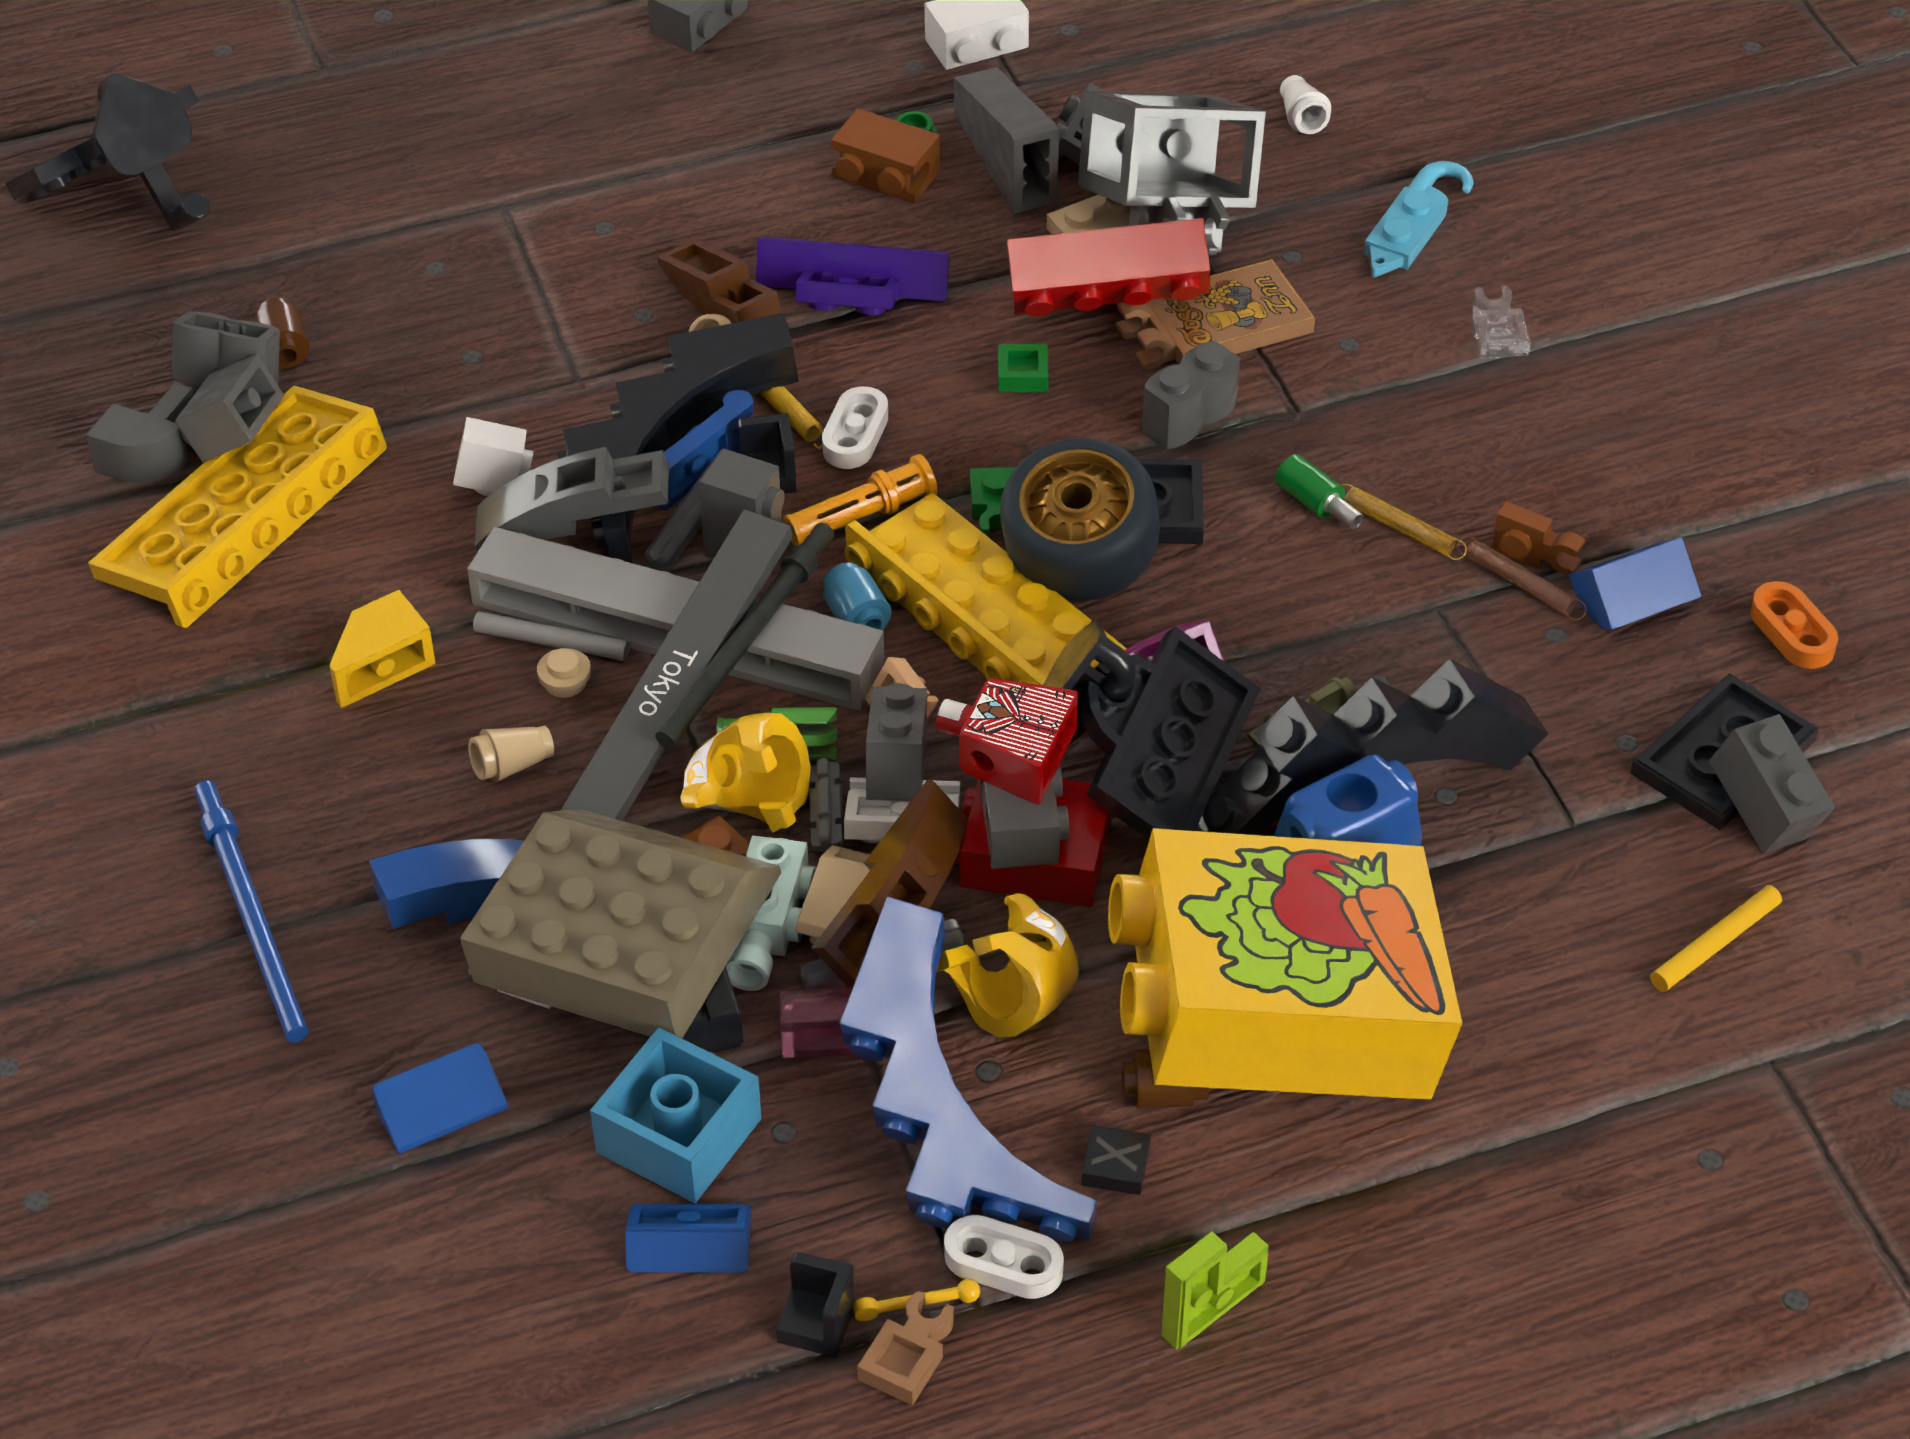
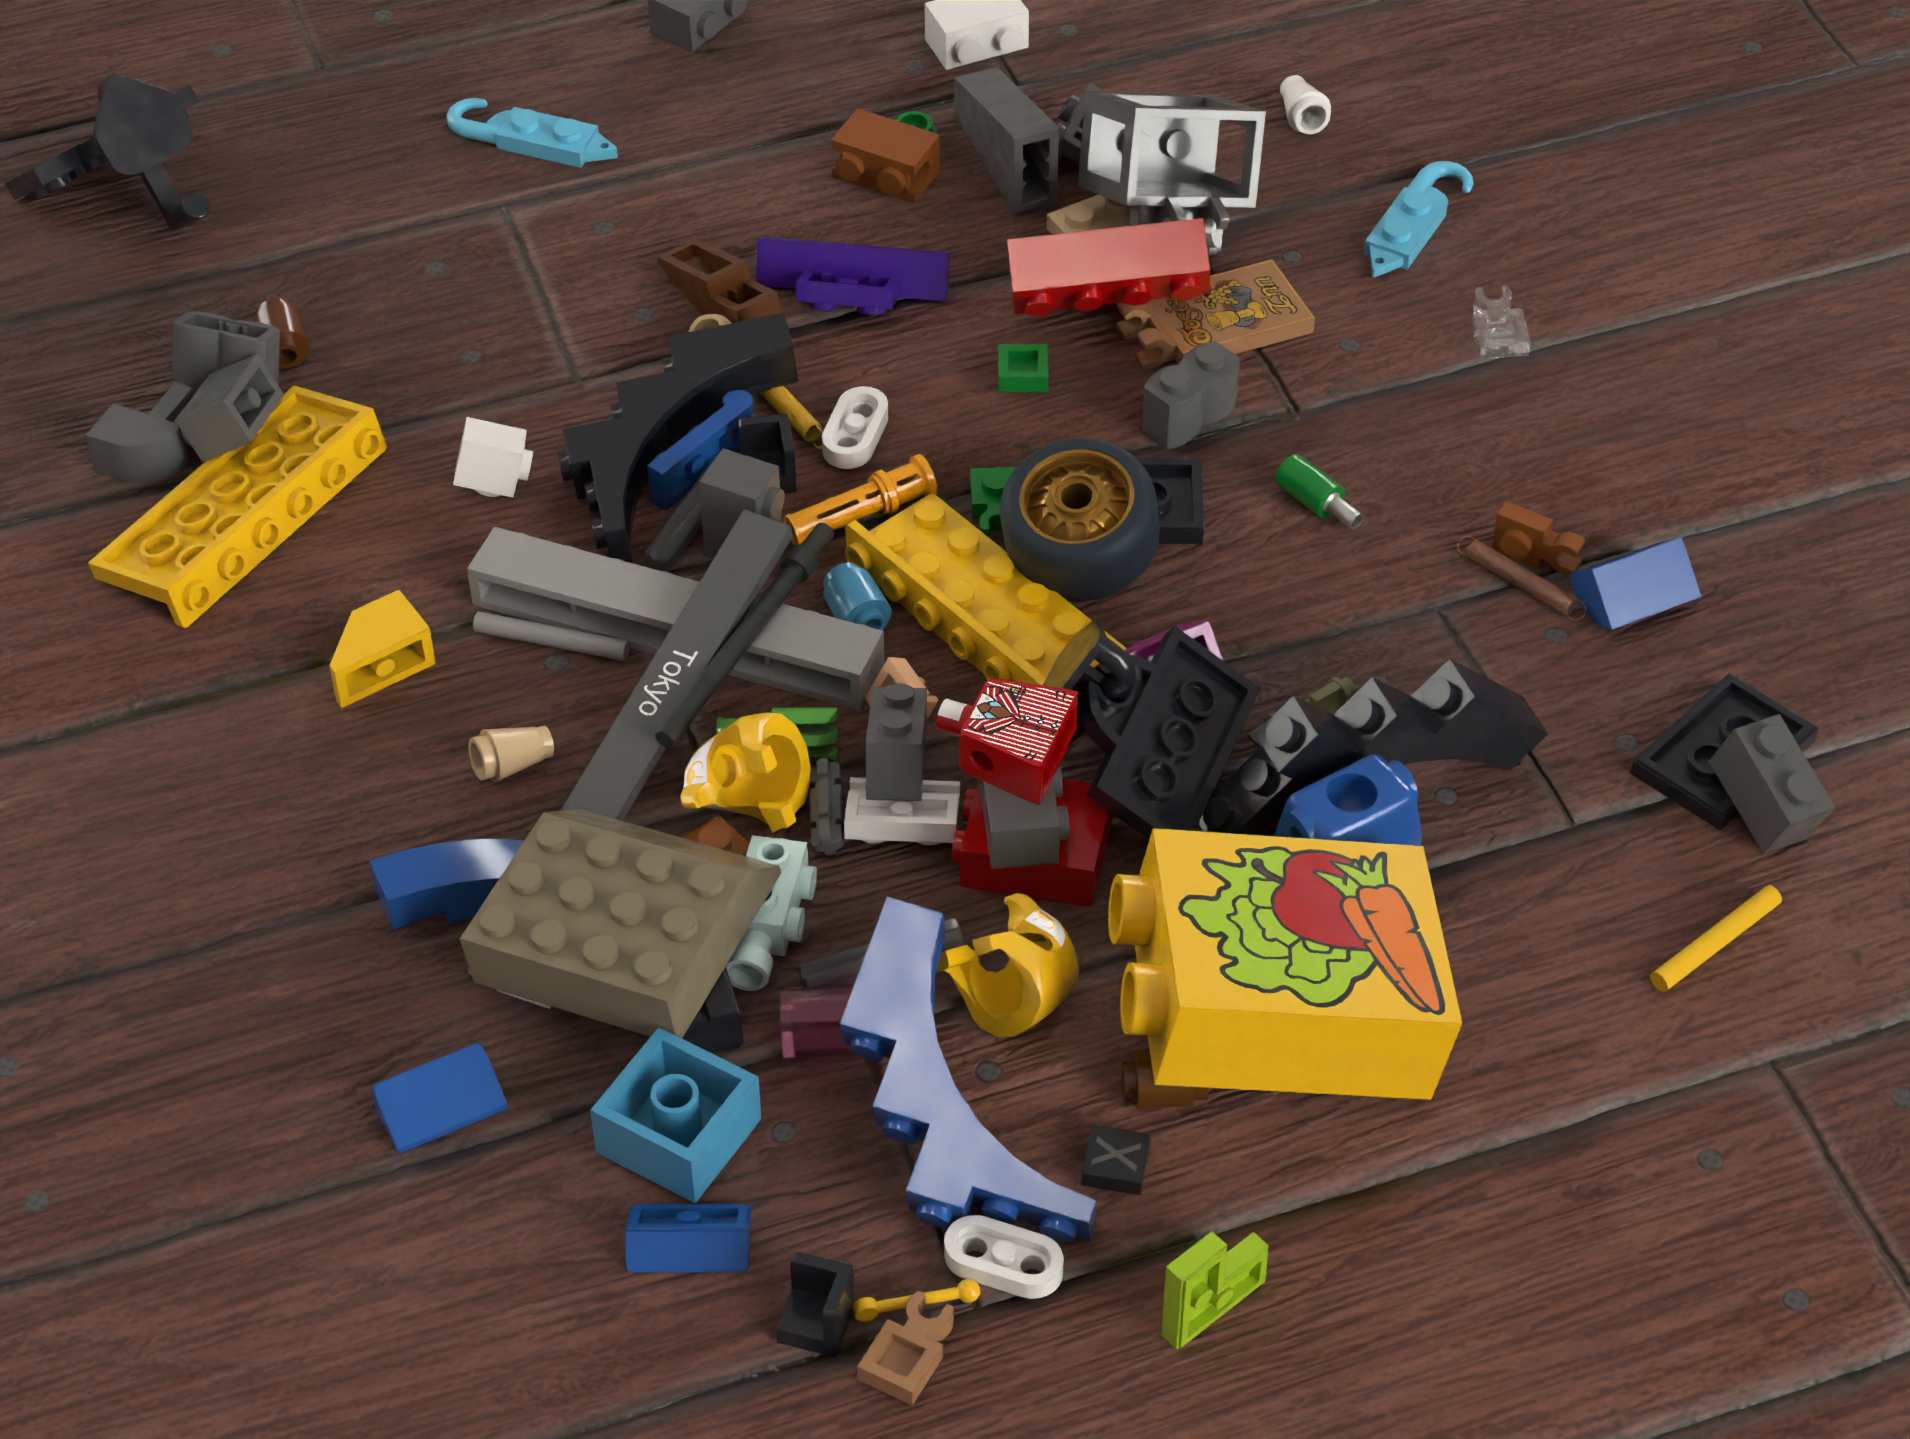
(221, 832): blue bar -> none
(533, 134): none -> medium azure plate
(564, 672): tan plate -> none
(572, 489): dark grey slope -> none
(832, 885): tan slope -> none
(904, 865): reddish brown slope -> none
(1409, 516): yellow piece -> none
(1794, 625): orange plate -> none

